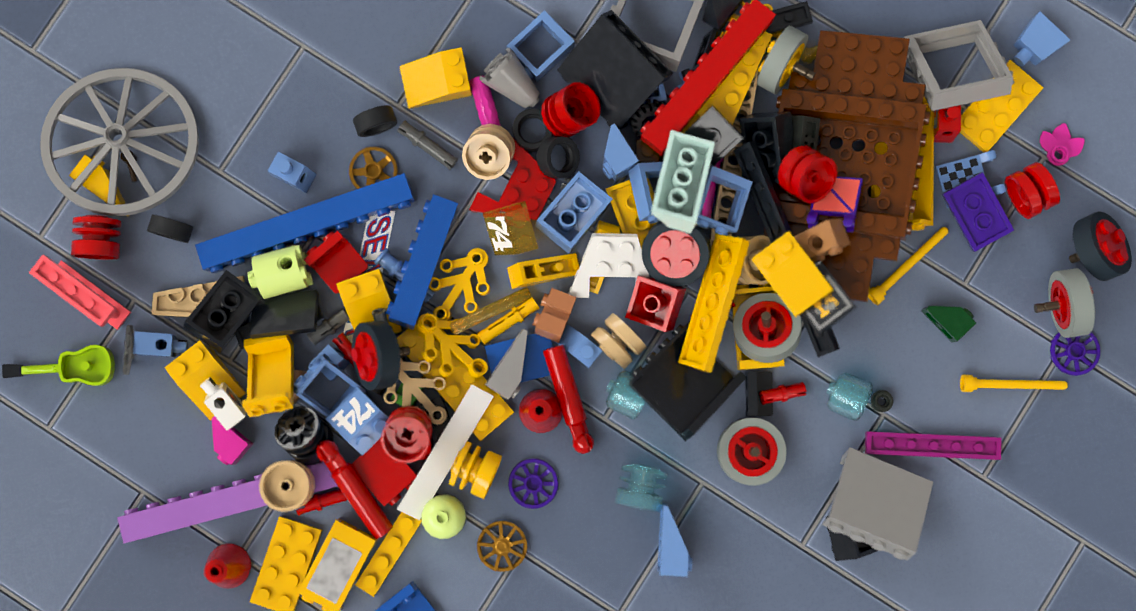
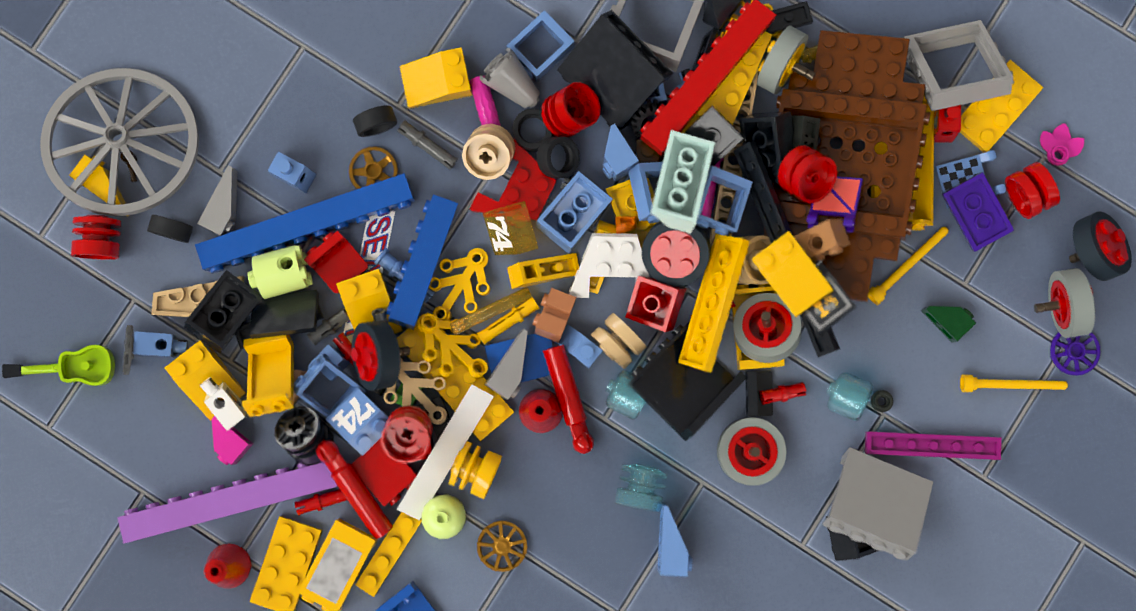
(80, 292): coral fence -> none
(221, 208): none -> light grey slope
(274, 490): tan wheel -> none
(533, 483): dark purple wheel -> none
(625, 223): none -> orange tile
(1038, 40): medium blue torso -> none

